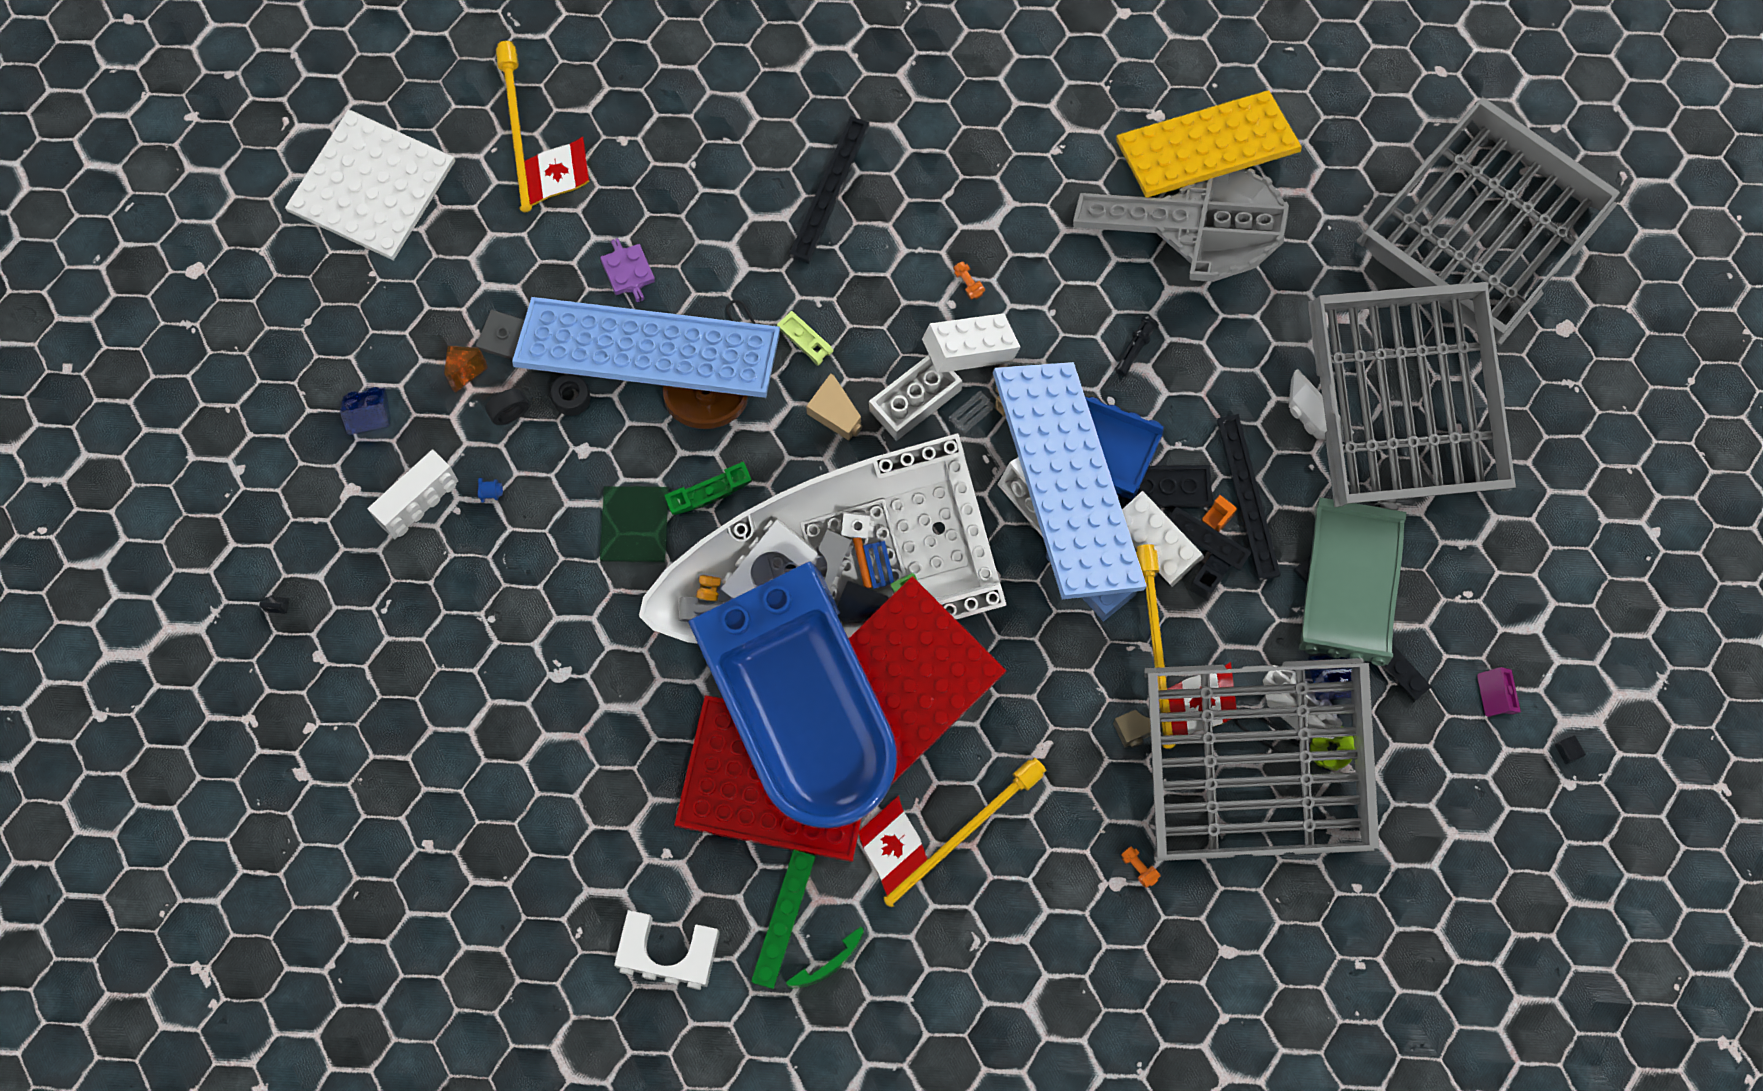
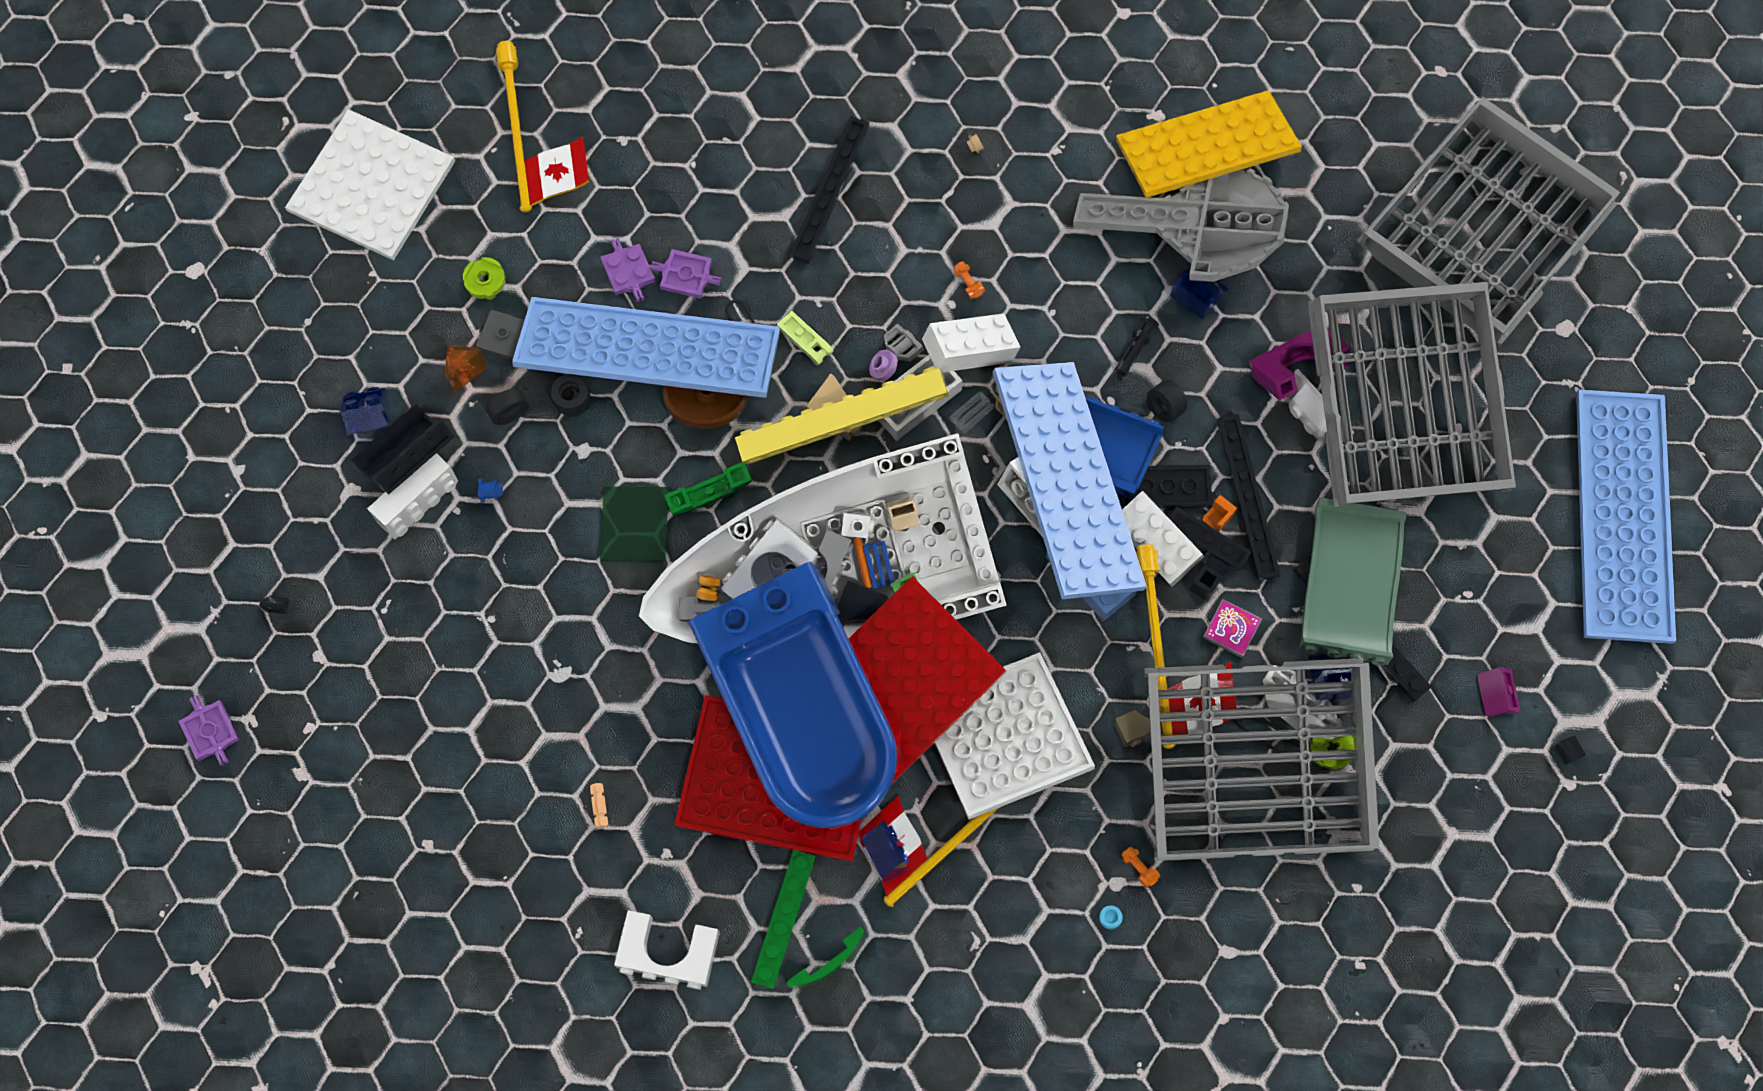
(209, 730): none -> medium lavender plate
(402, 448): none -> black panel
(486, 289): none -> lime plate
(598, 805): none -> light nougat axle
(686, 273): none -> medium lavender plate
(842, 416): none -> light yellow brick
(883, 365): none -> lavender plate
(884, 852): none -> clear blue slope
(902, 343): none -> light grey piece
(903, 513): none -> tan piece
(974, 143): none -> tan plate
(1013, 741): none -> white plate
(1110, 917): none -> medium azure tile
(1167, 401): none -> black tyre
(1197, 295): none -> clear blue slope
(1232, 628): none -> tile
(1271, 367): none -> magenta arch
(1625, 517): none -> light blue plate

